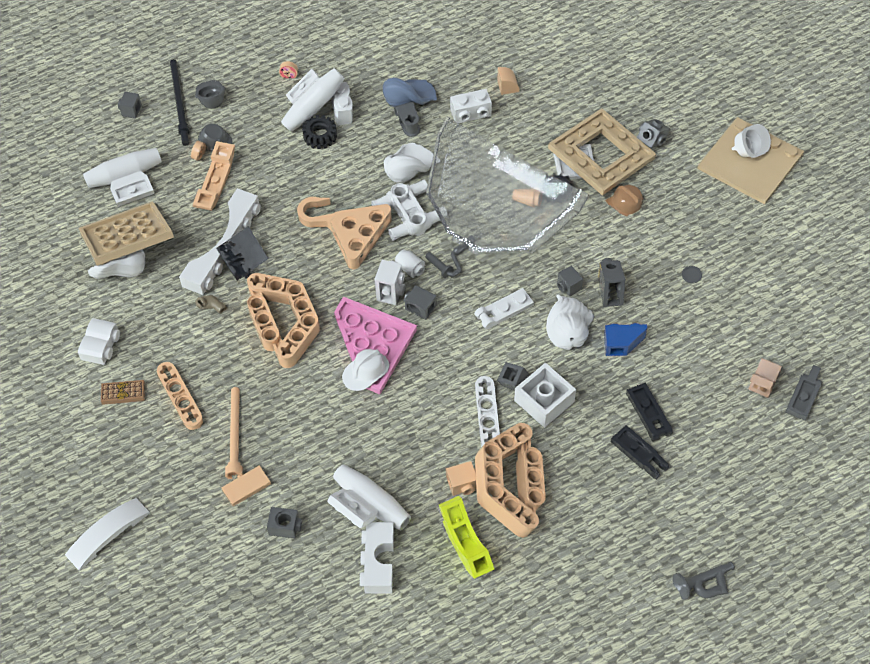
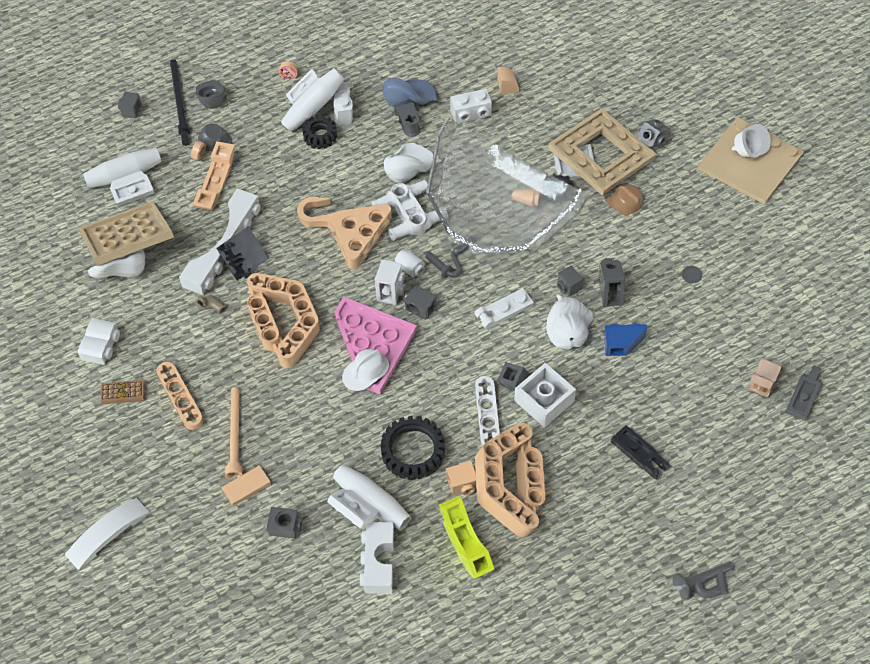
(416, 470): none -> black tyre
(649, 411): black plate -> none

